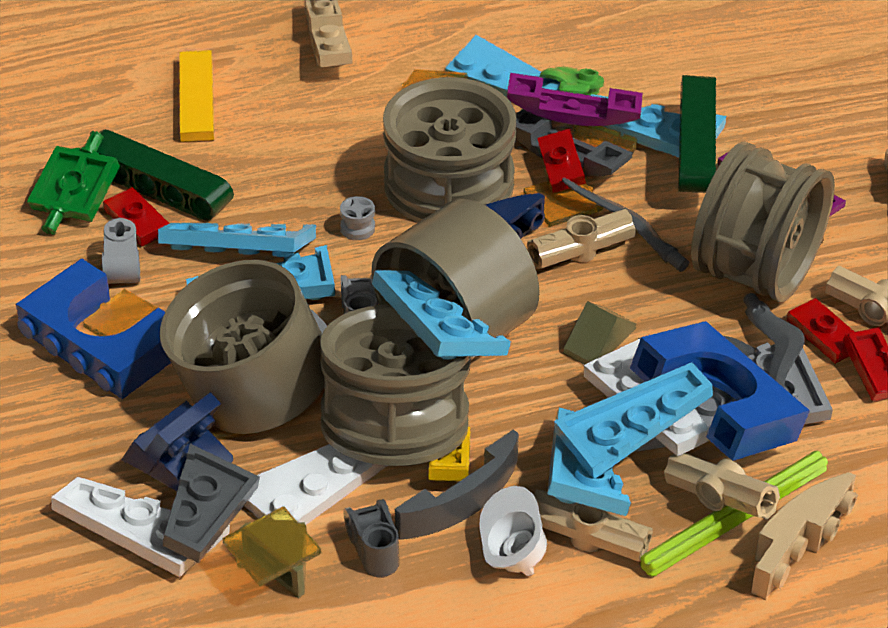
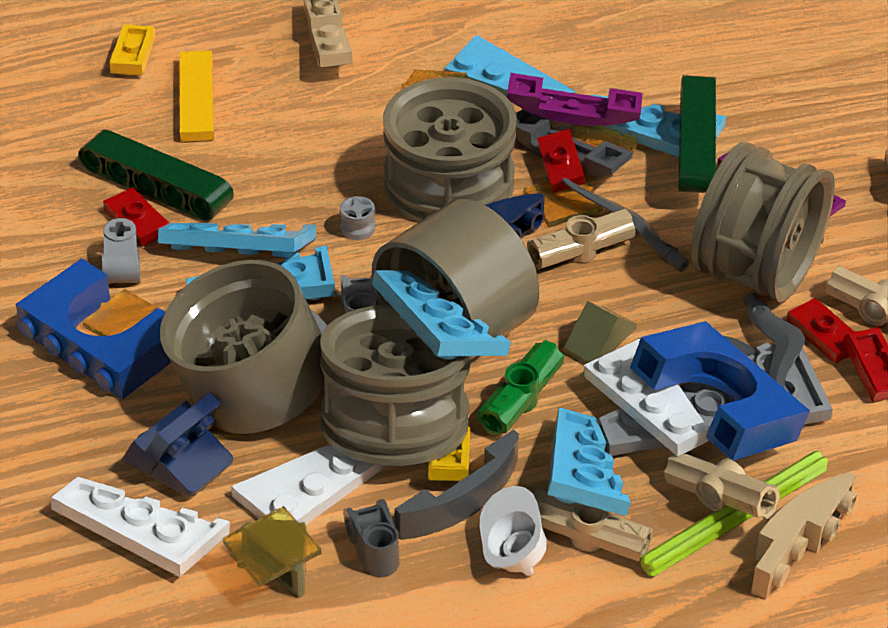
(73, 183): green plate -> none
(132, 49): none -> yellow plate
(206, 502): dark grey wing -> none
(520, 388): none -> green piece
(574, 80): bright green plate -> none
(624, 422): medium azure wing -> none

